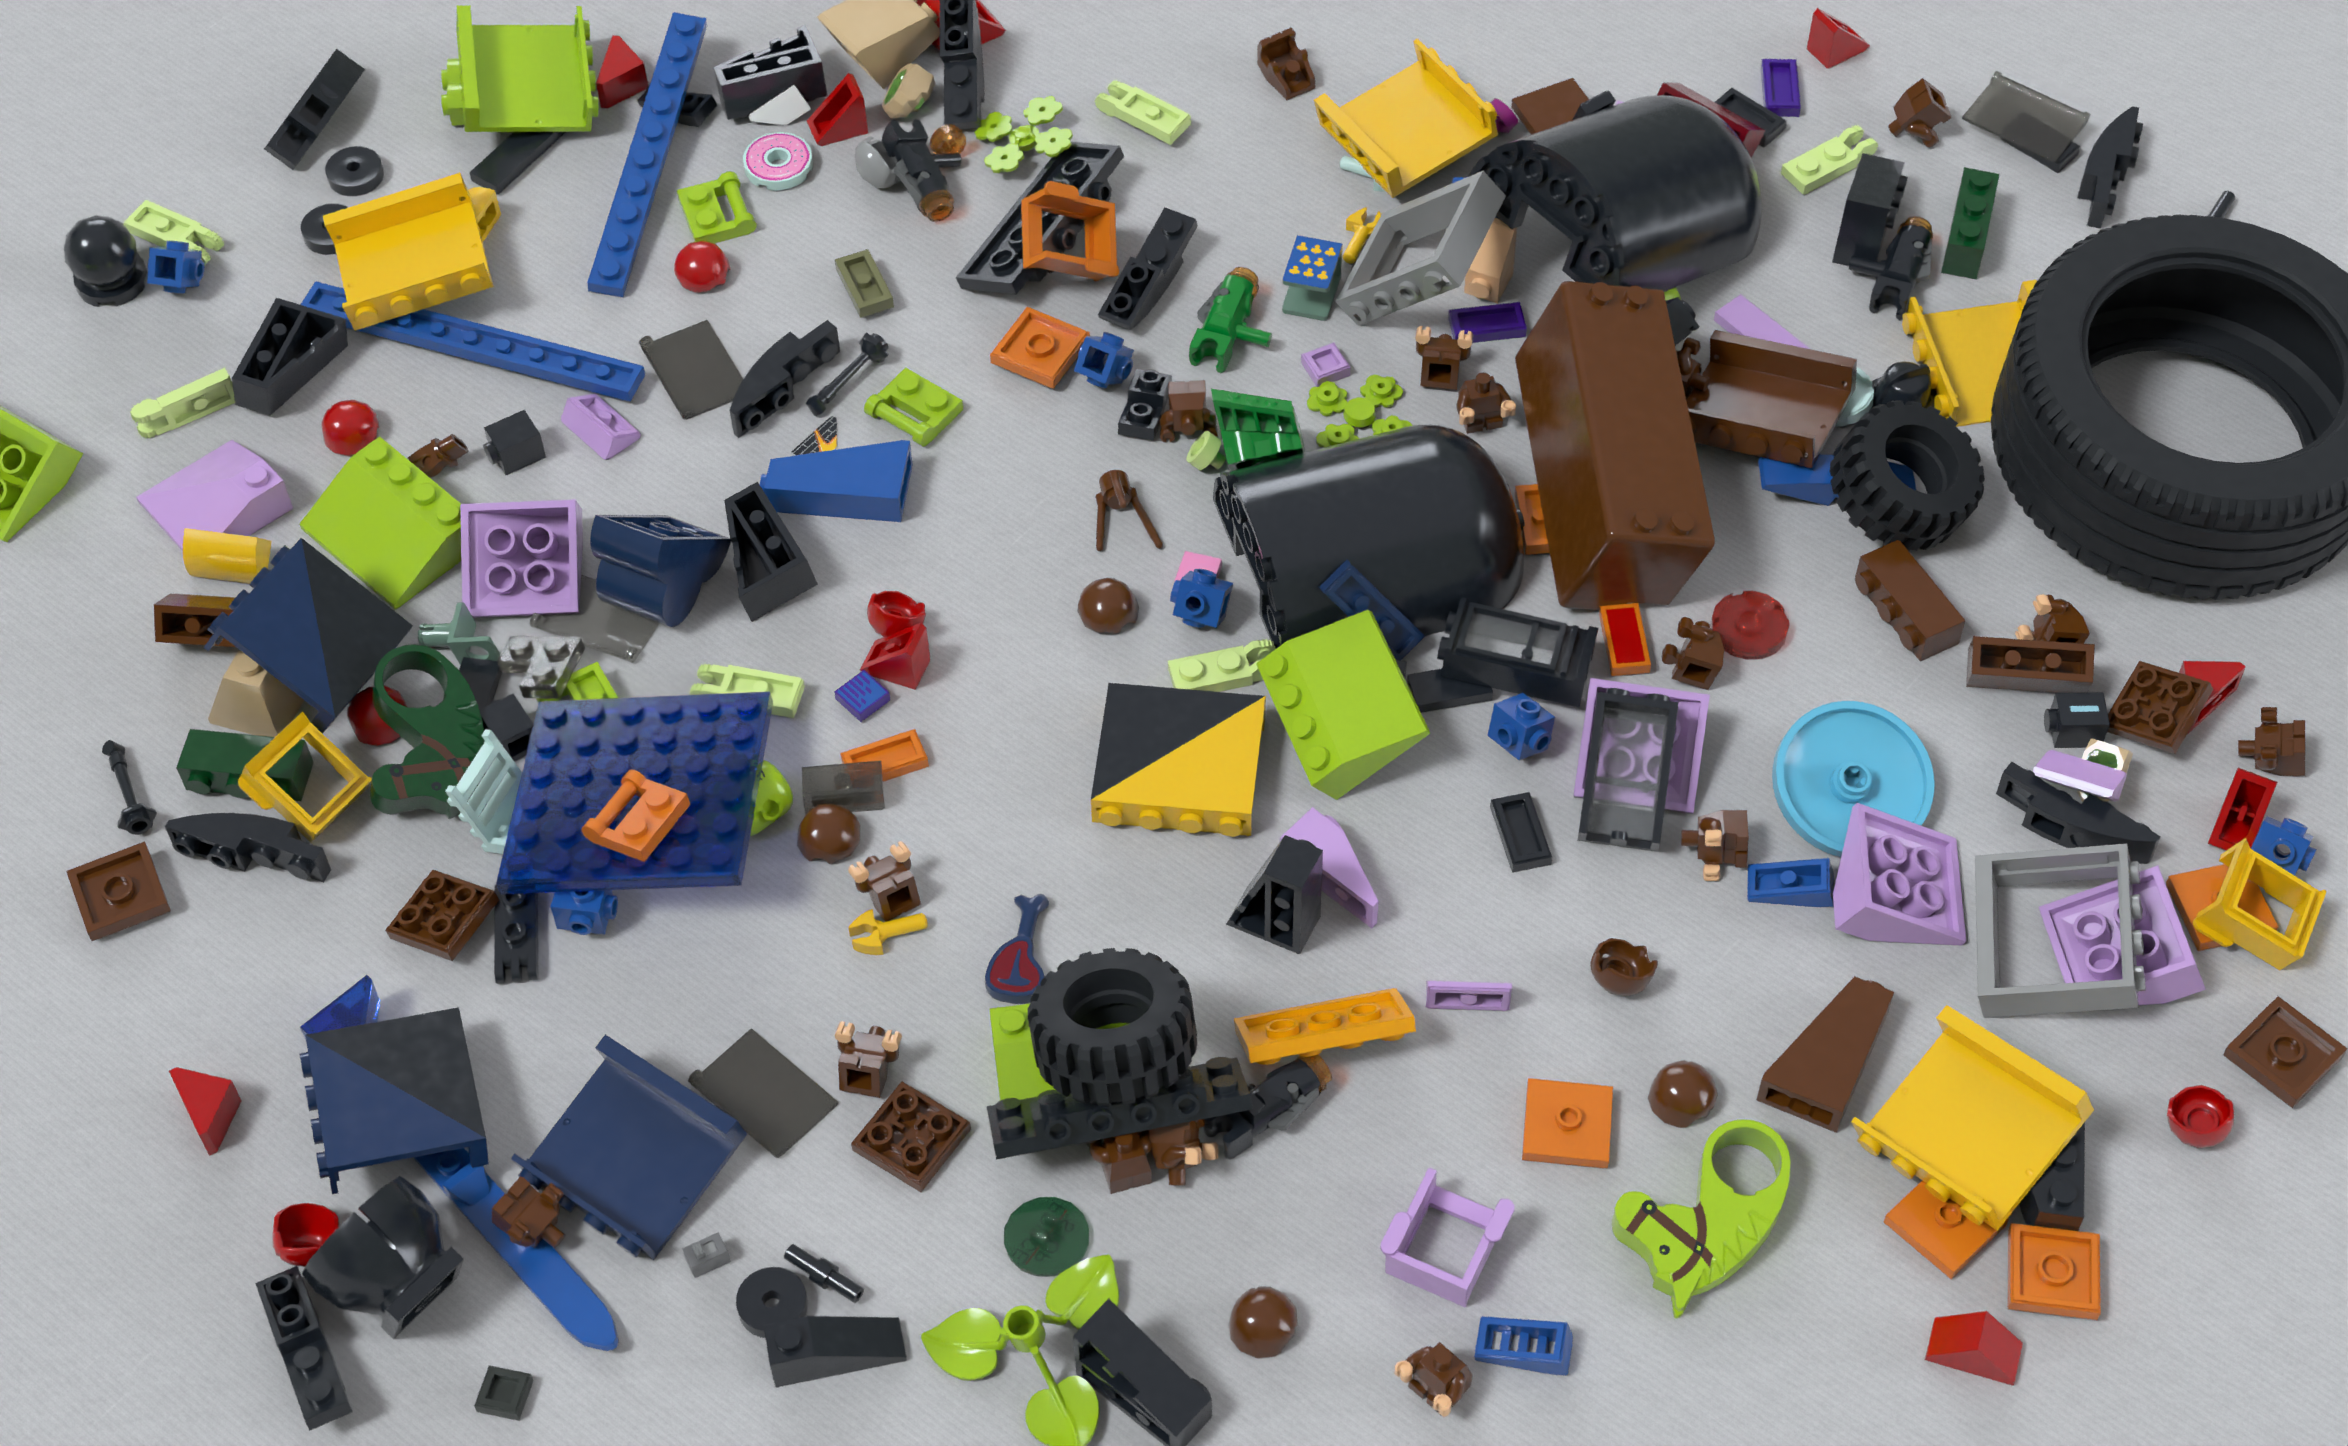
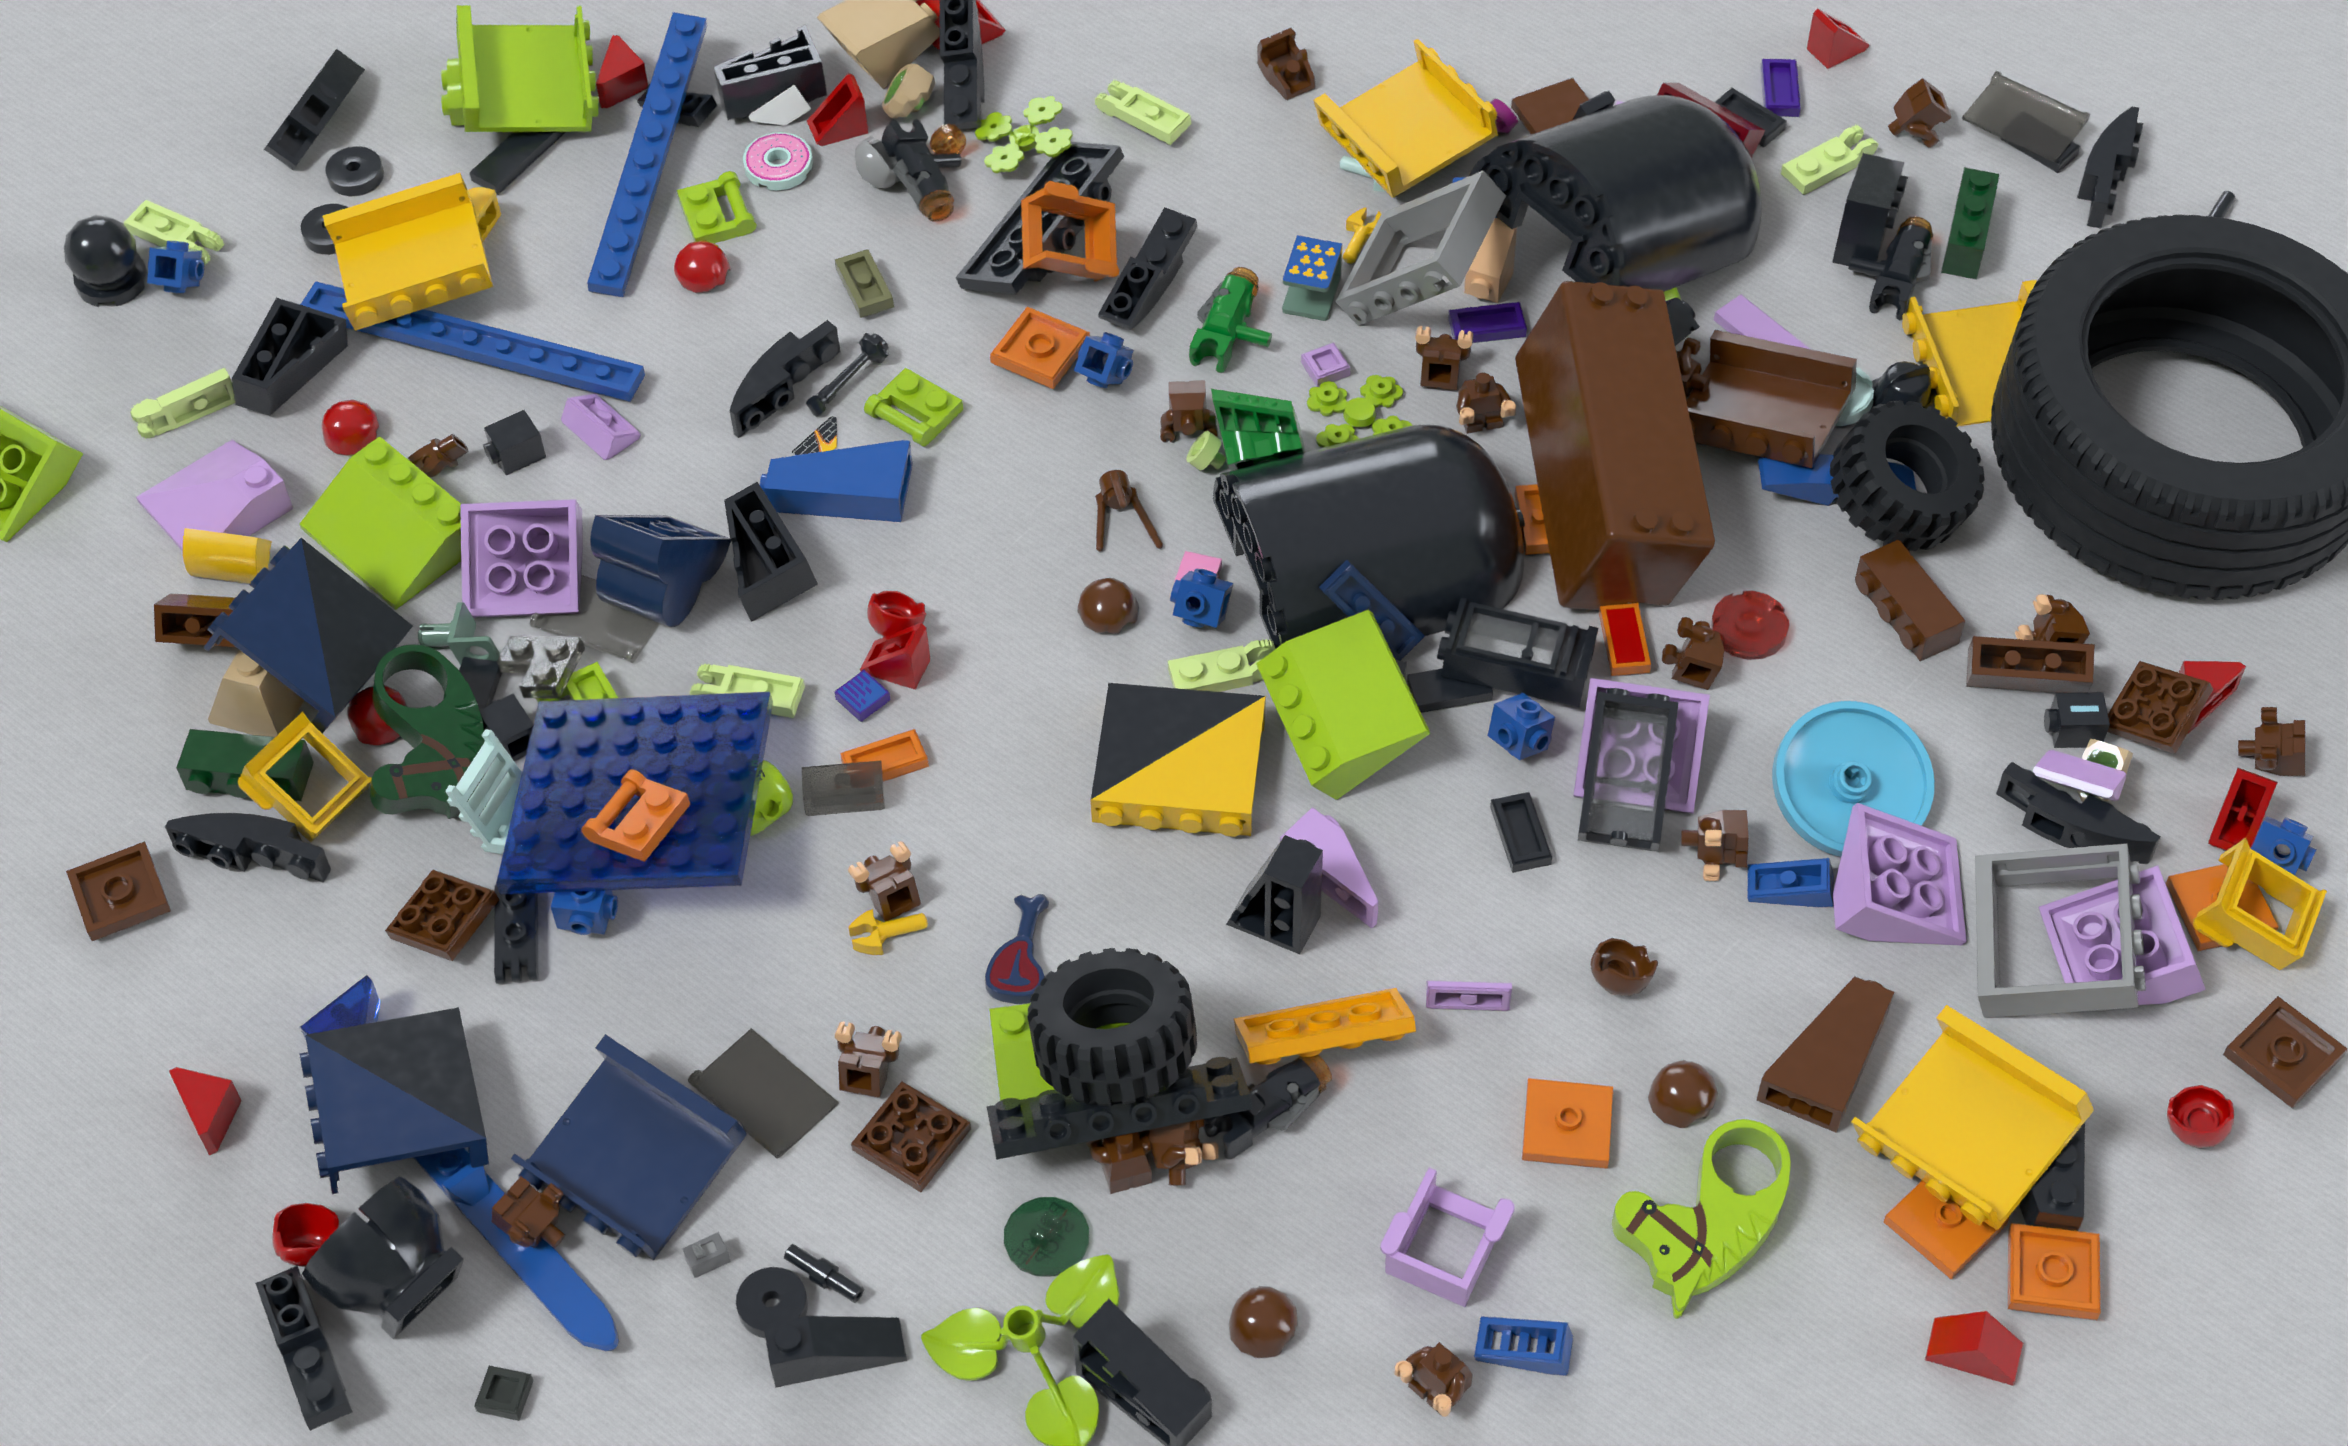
(136, 817): black piece -> none
(693, 369): clear smoke piece -> none
(828, 833): reddish brown hair -> none
(1144, 404): black slope -> none

